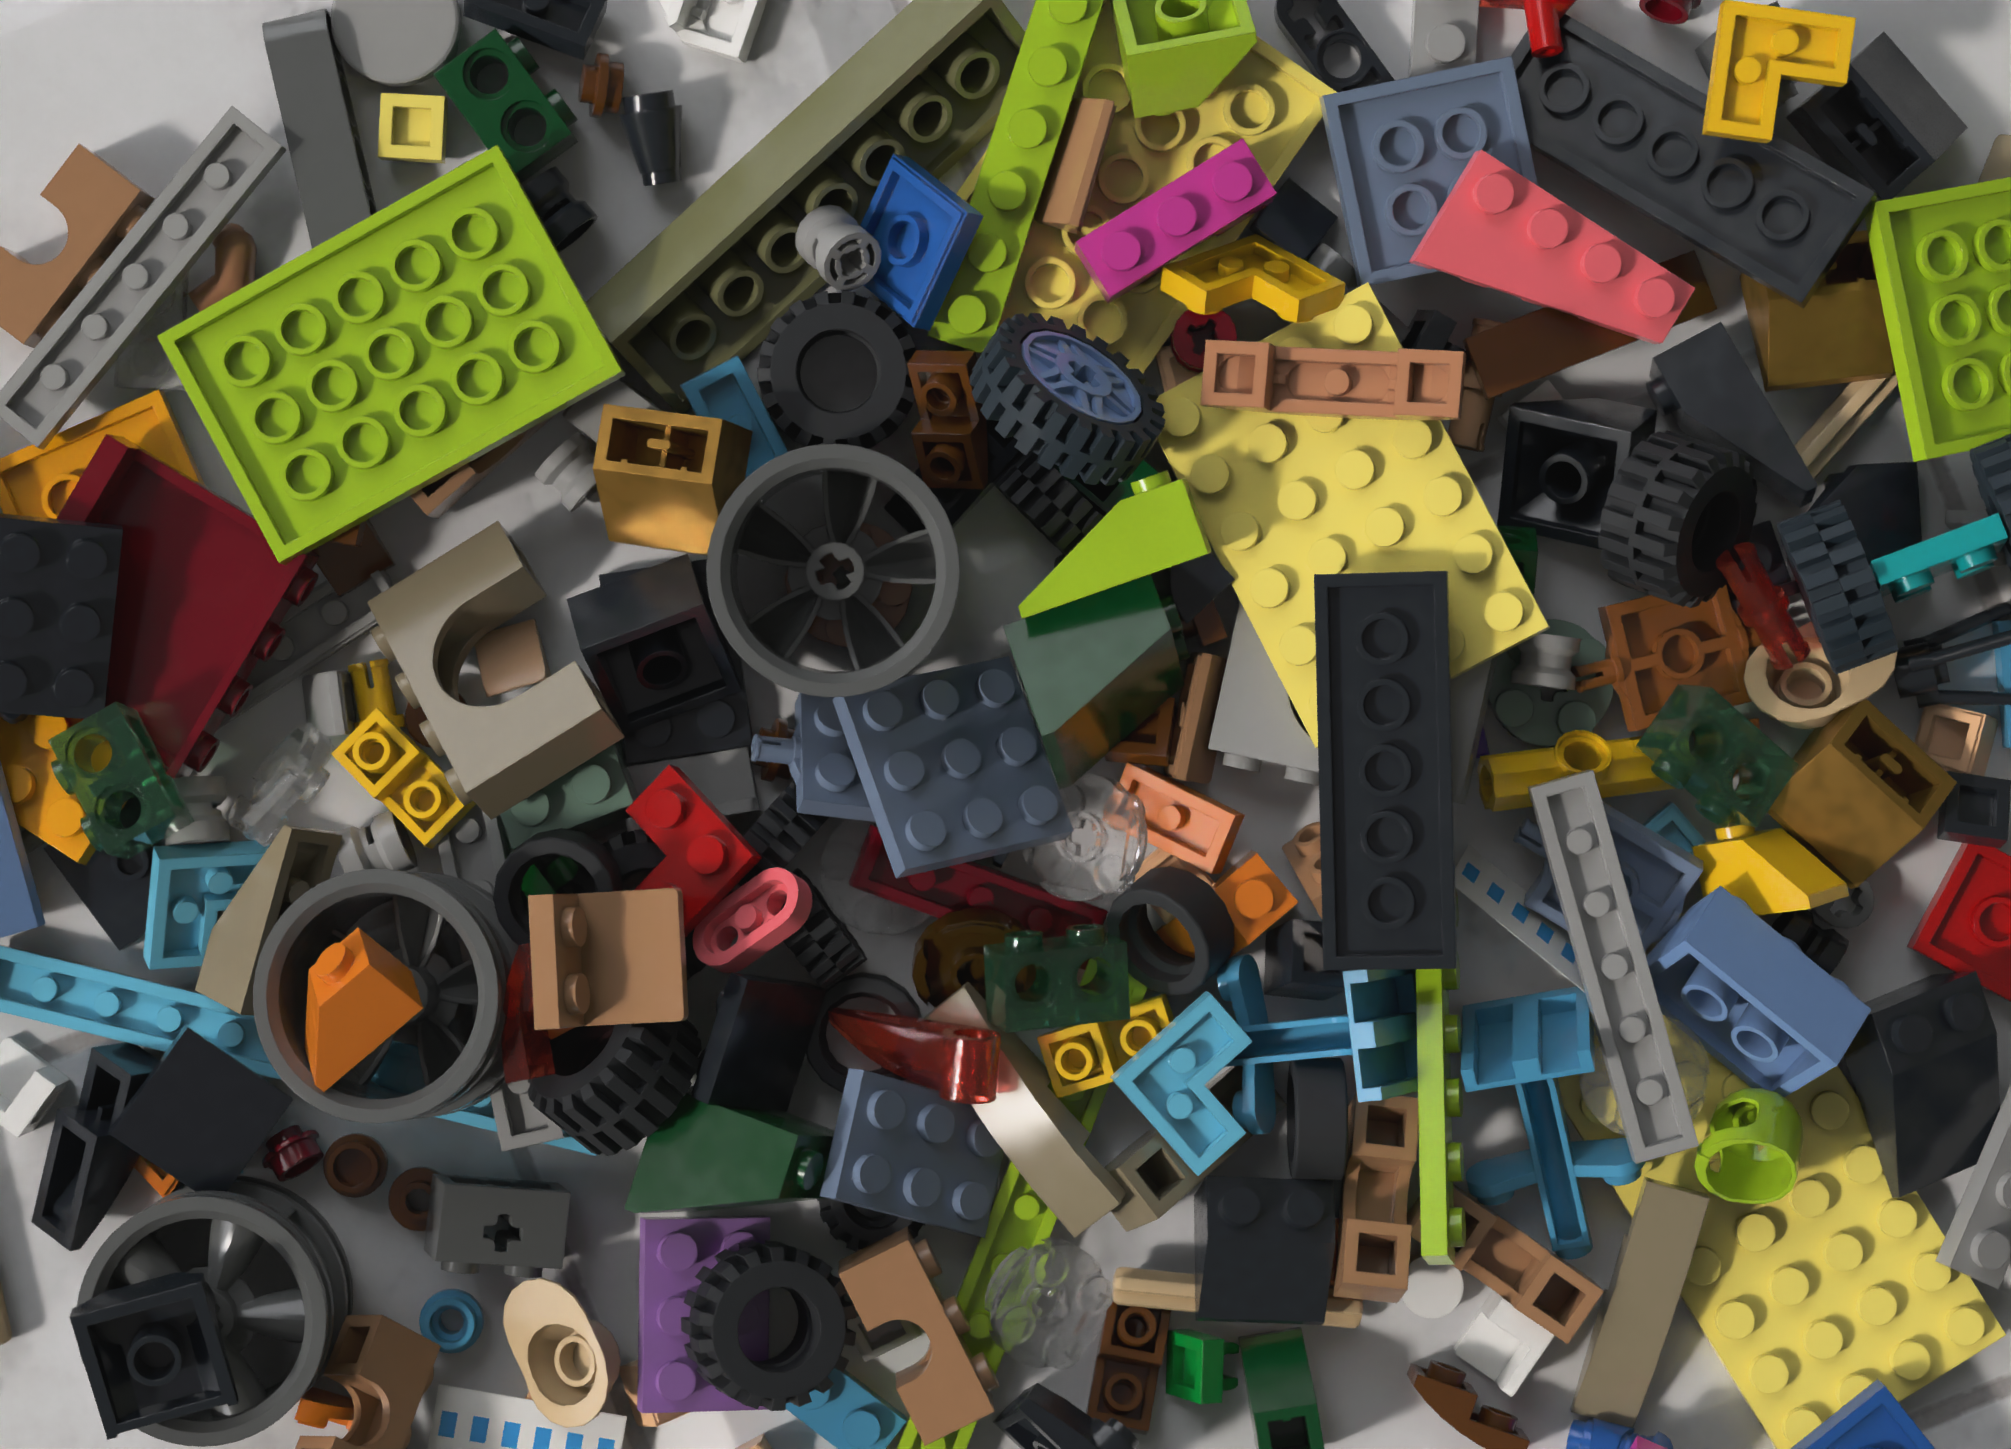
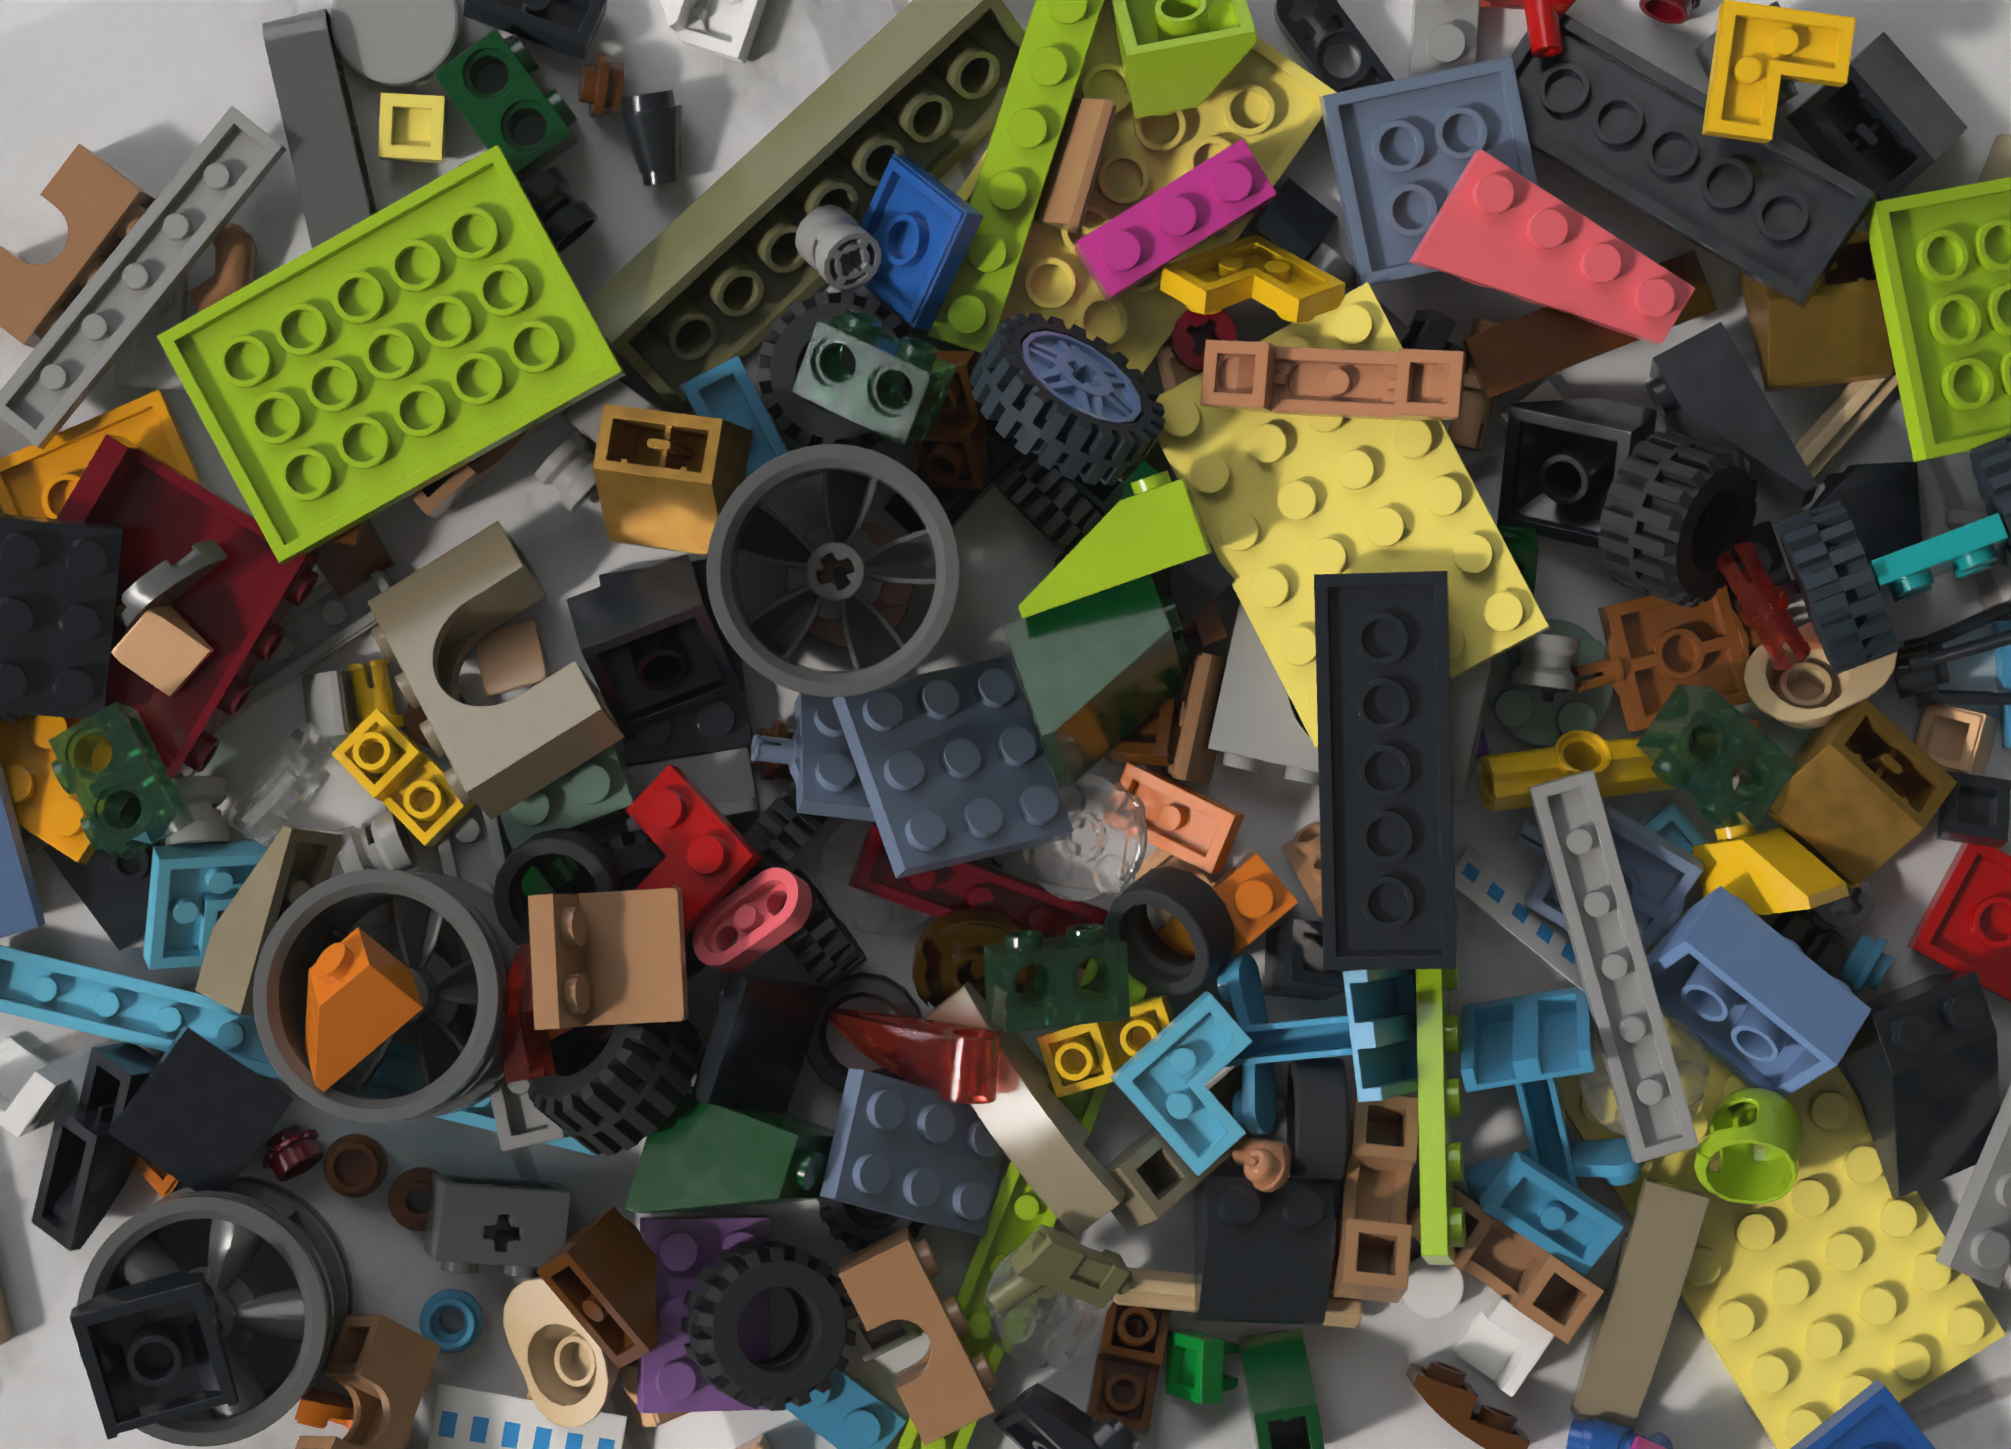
(163, 649): none -> light nougat slope
(168, 583): none -> dark grey tile
(608, 1285): none -> reddish brown slope
(871, 392): none -> clear green brick
(1057, 1262): none -> olive piece
(1264, 1161): none -> nougat arm
(1551, 1213): none -> dark azure plate
(1866, 964): none -> dark azure plate

